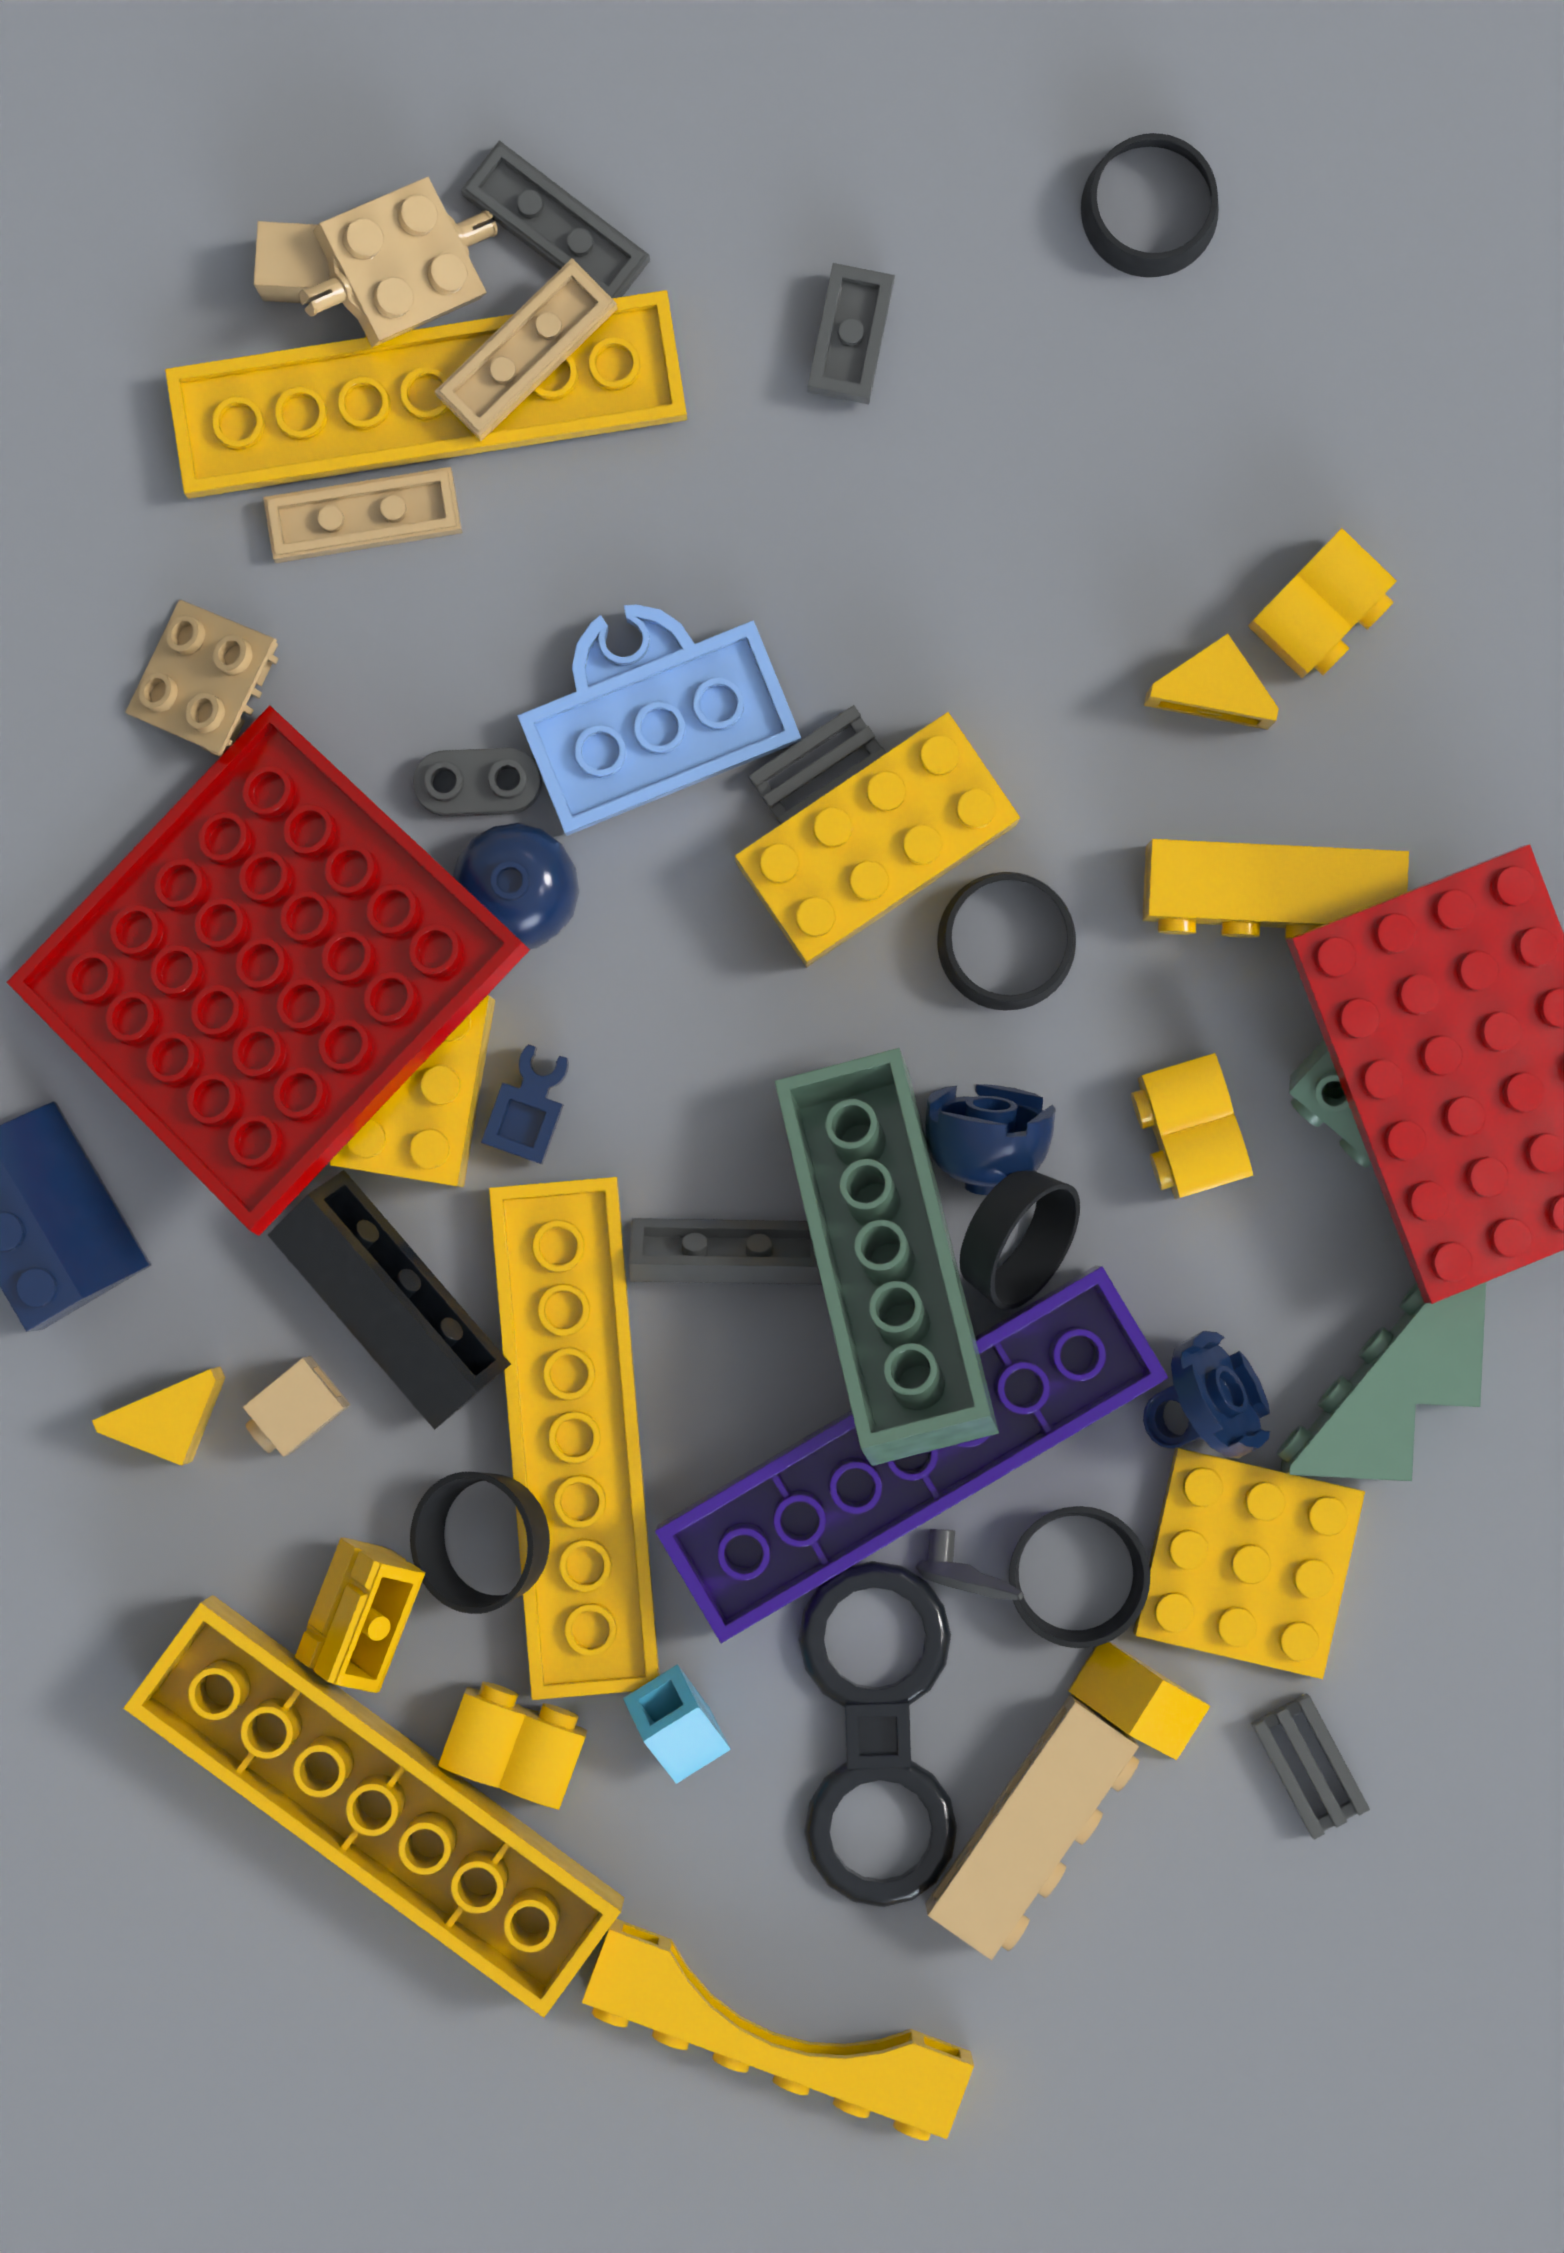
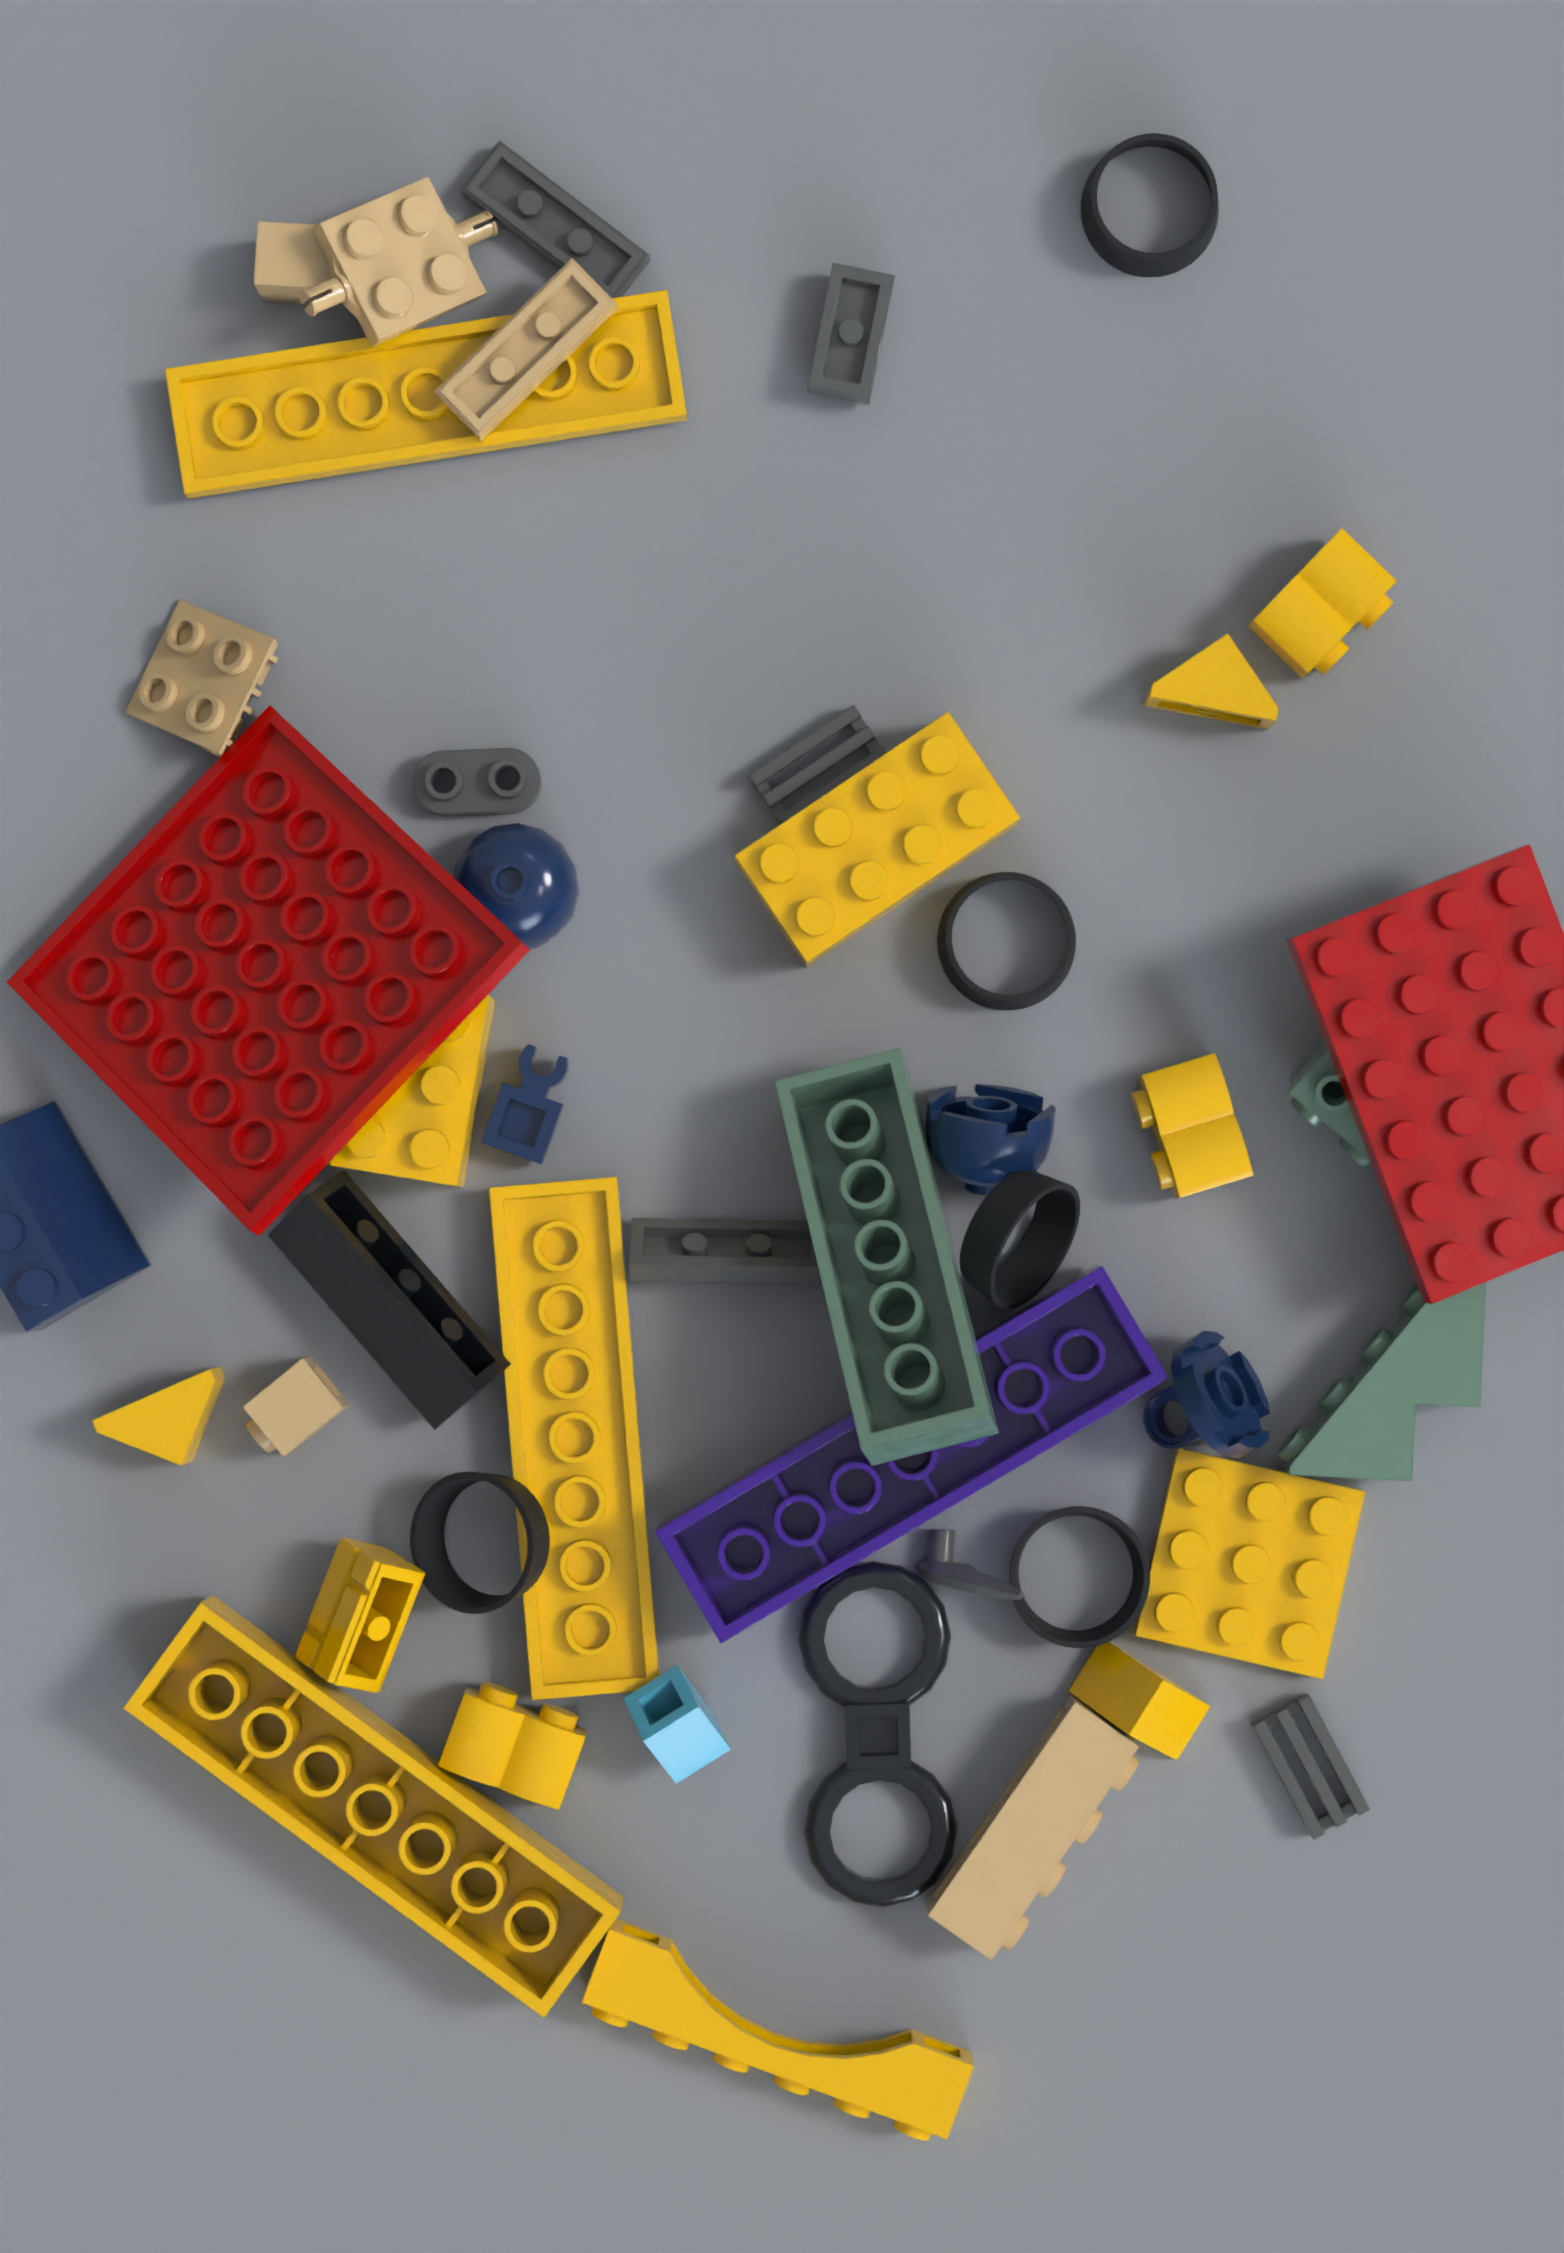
(362, 515): tan tile -> none
(655, 717): light blue plate -> none
(1263, 885): yellow brick -> none

